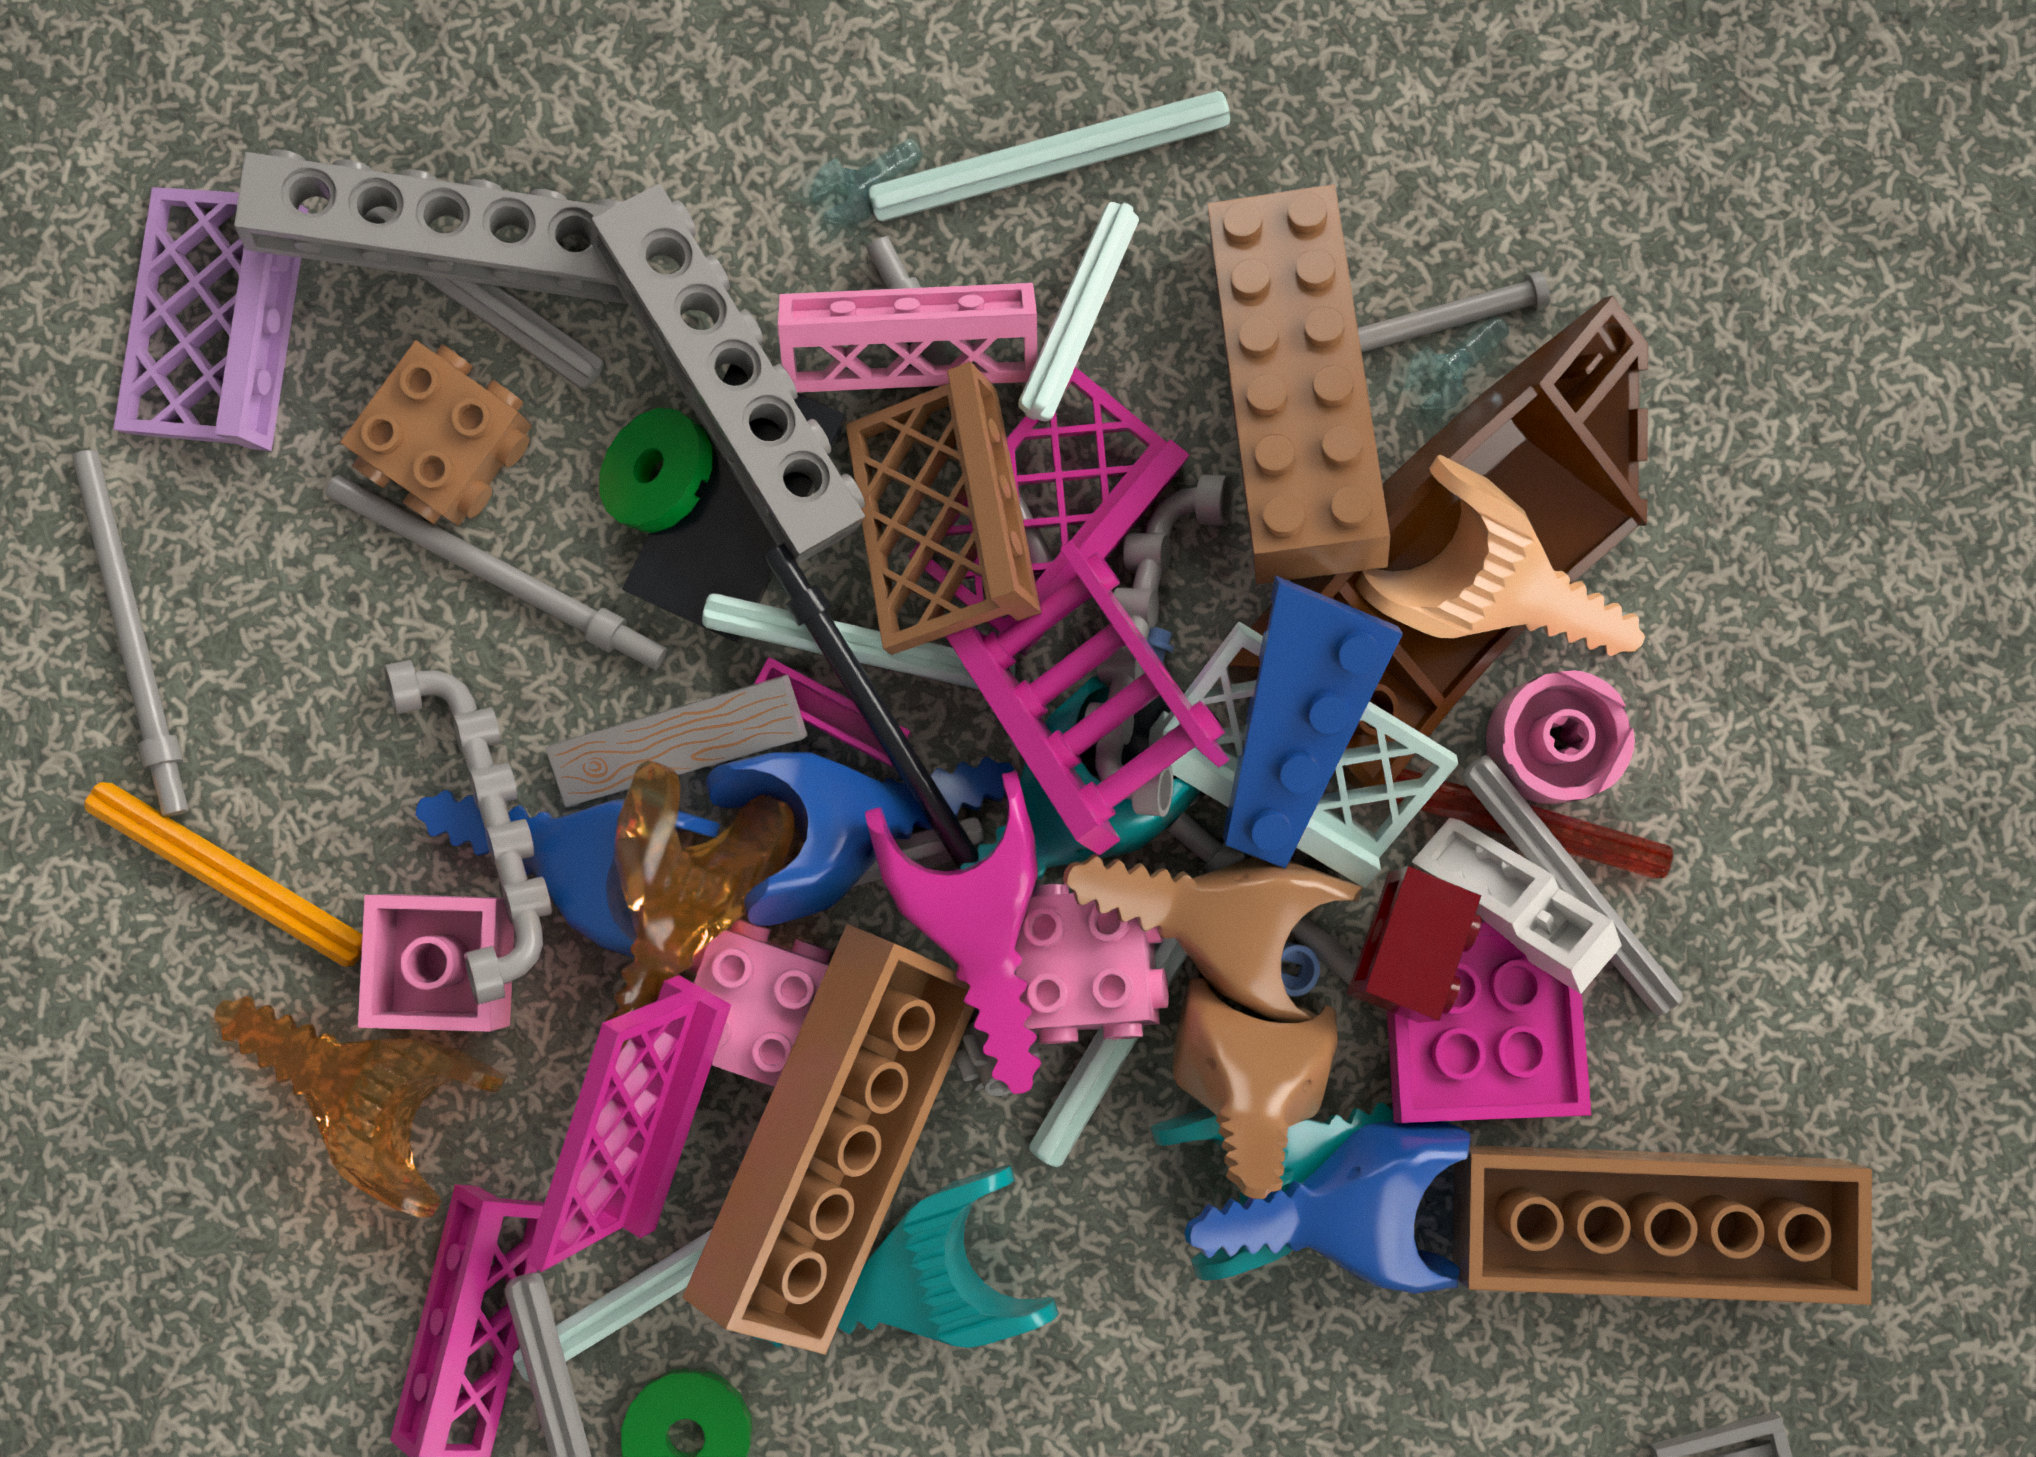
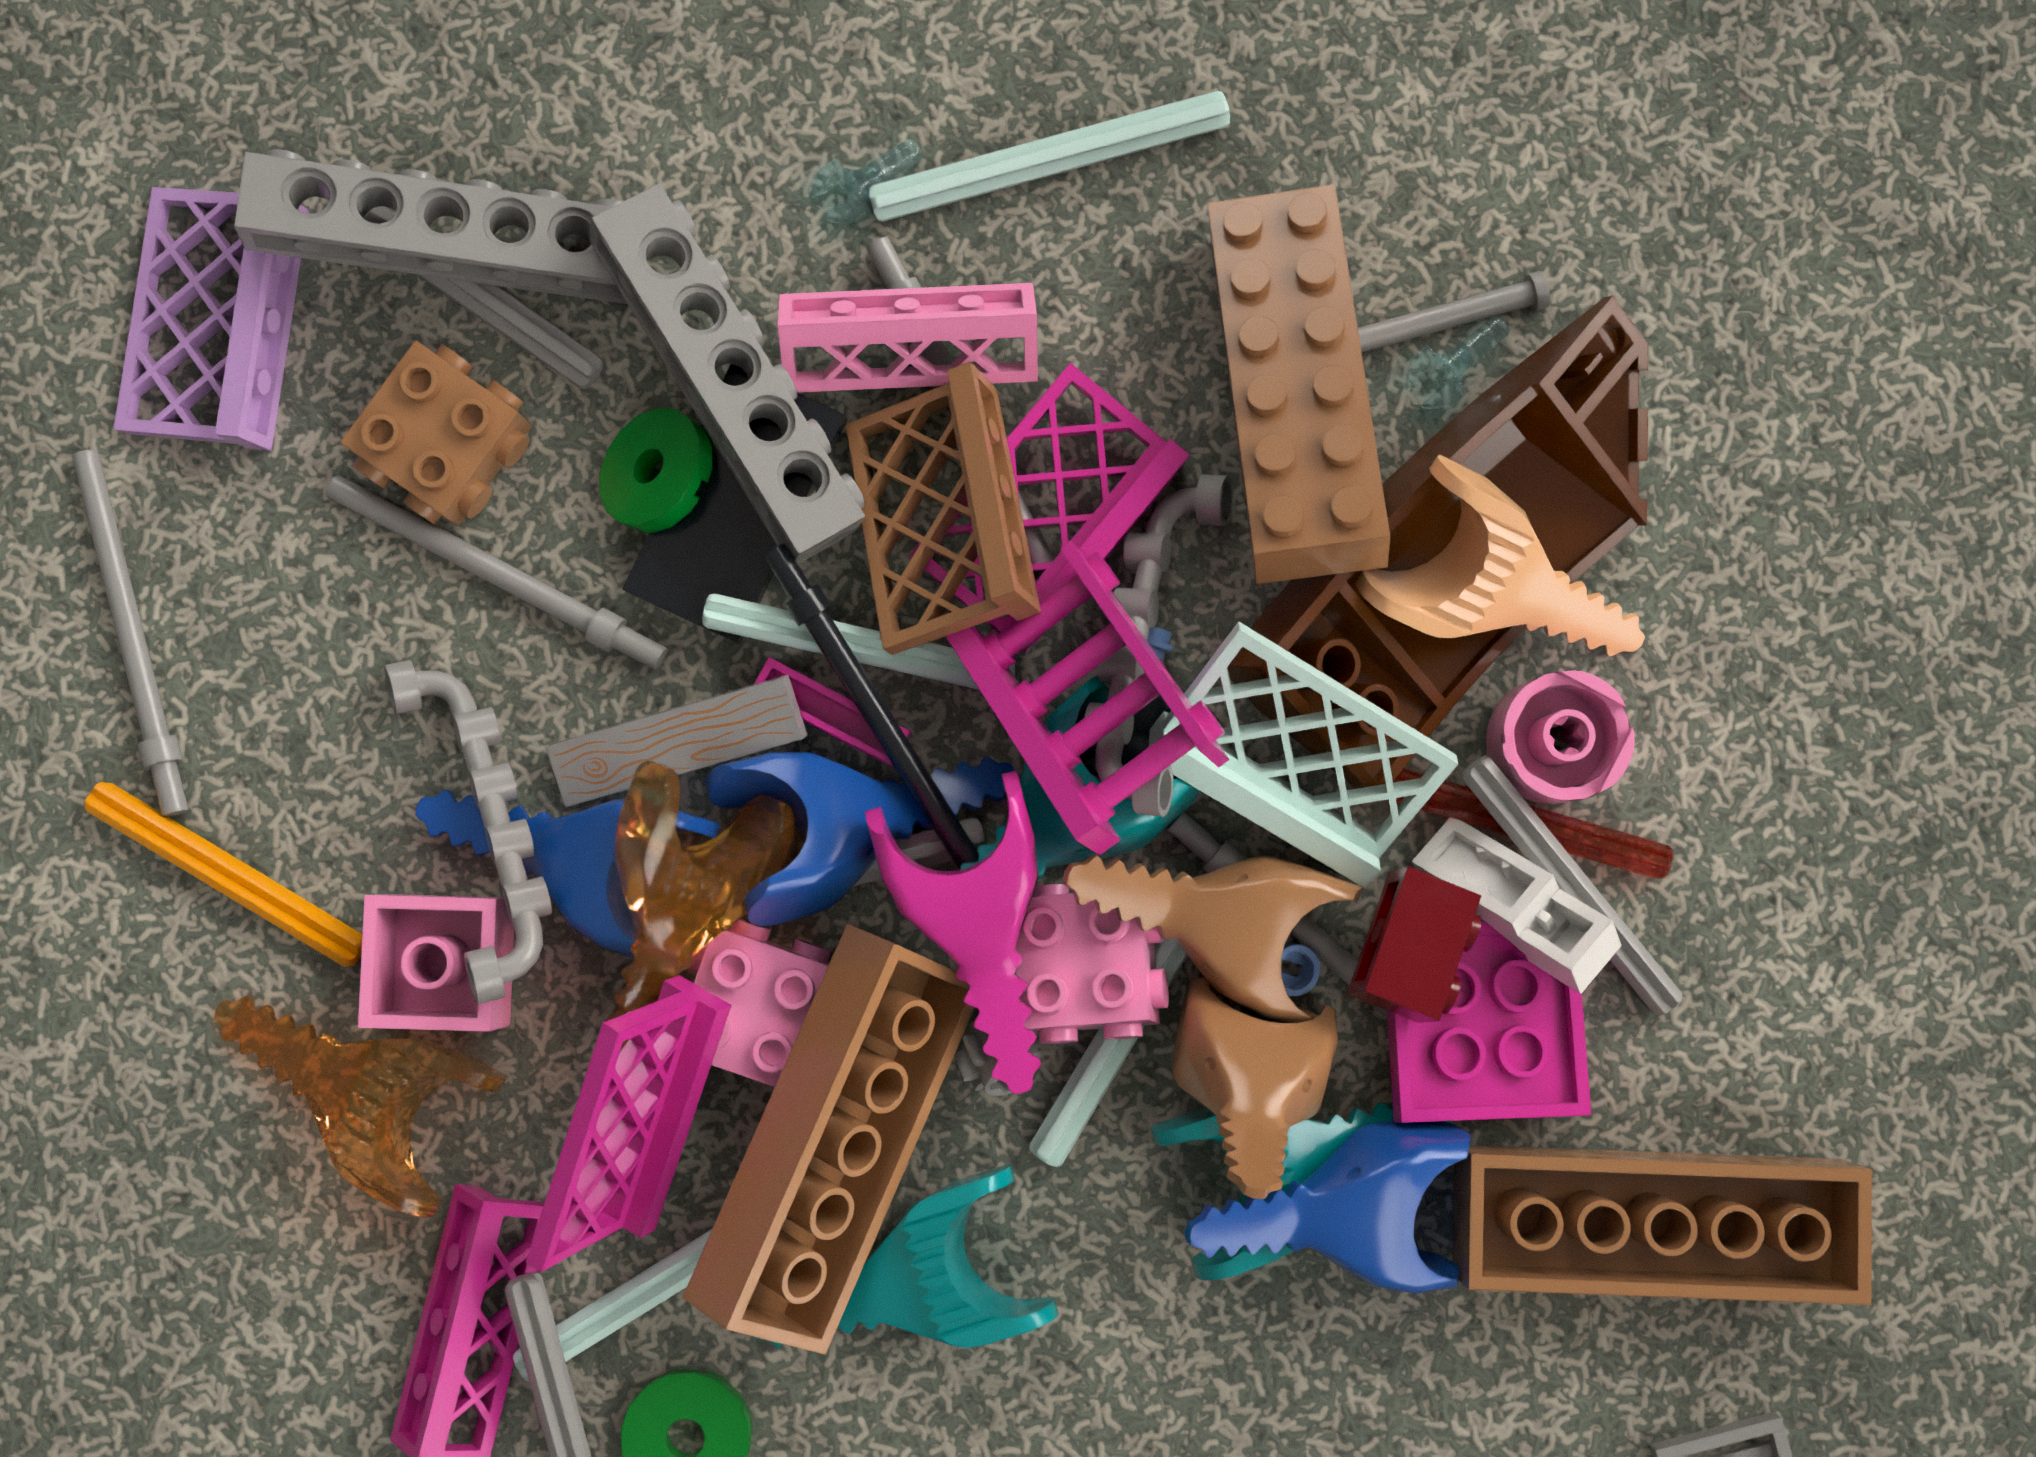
(1078, 312): light aqua axle -> none
(1307, 701): blue wing -> none

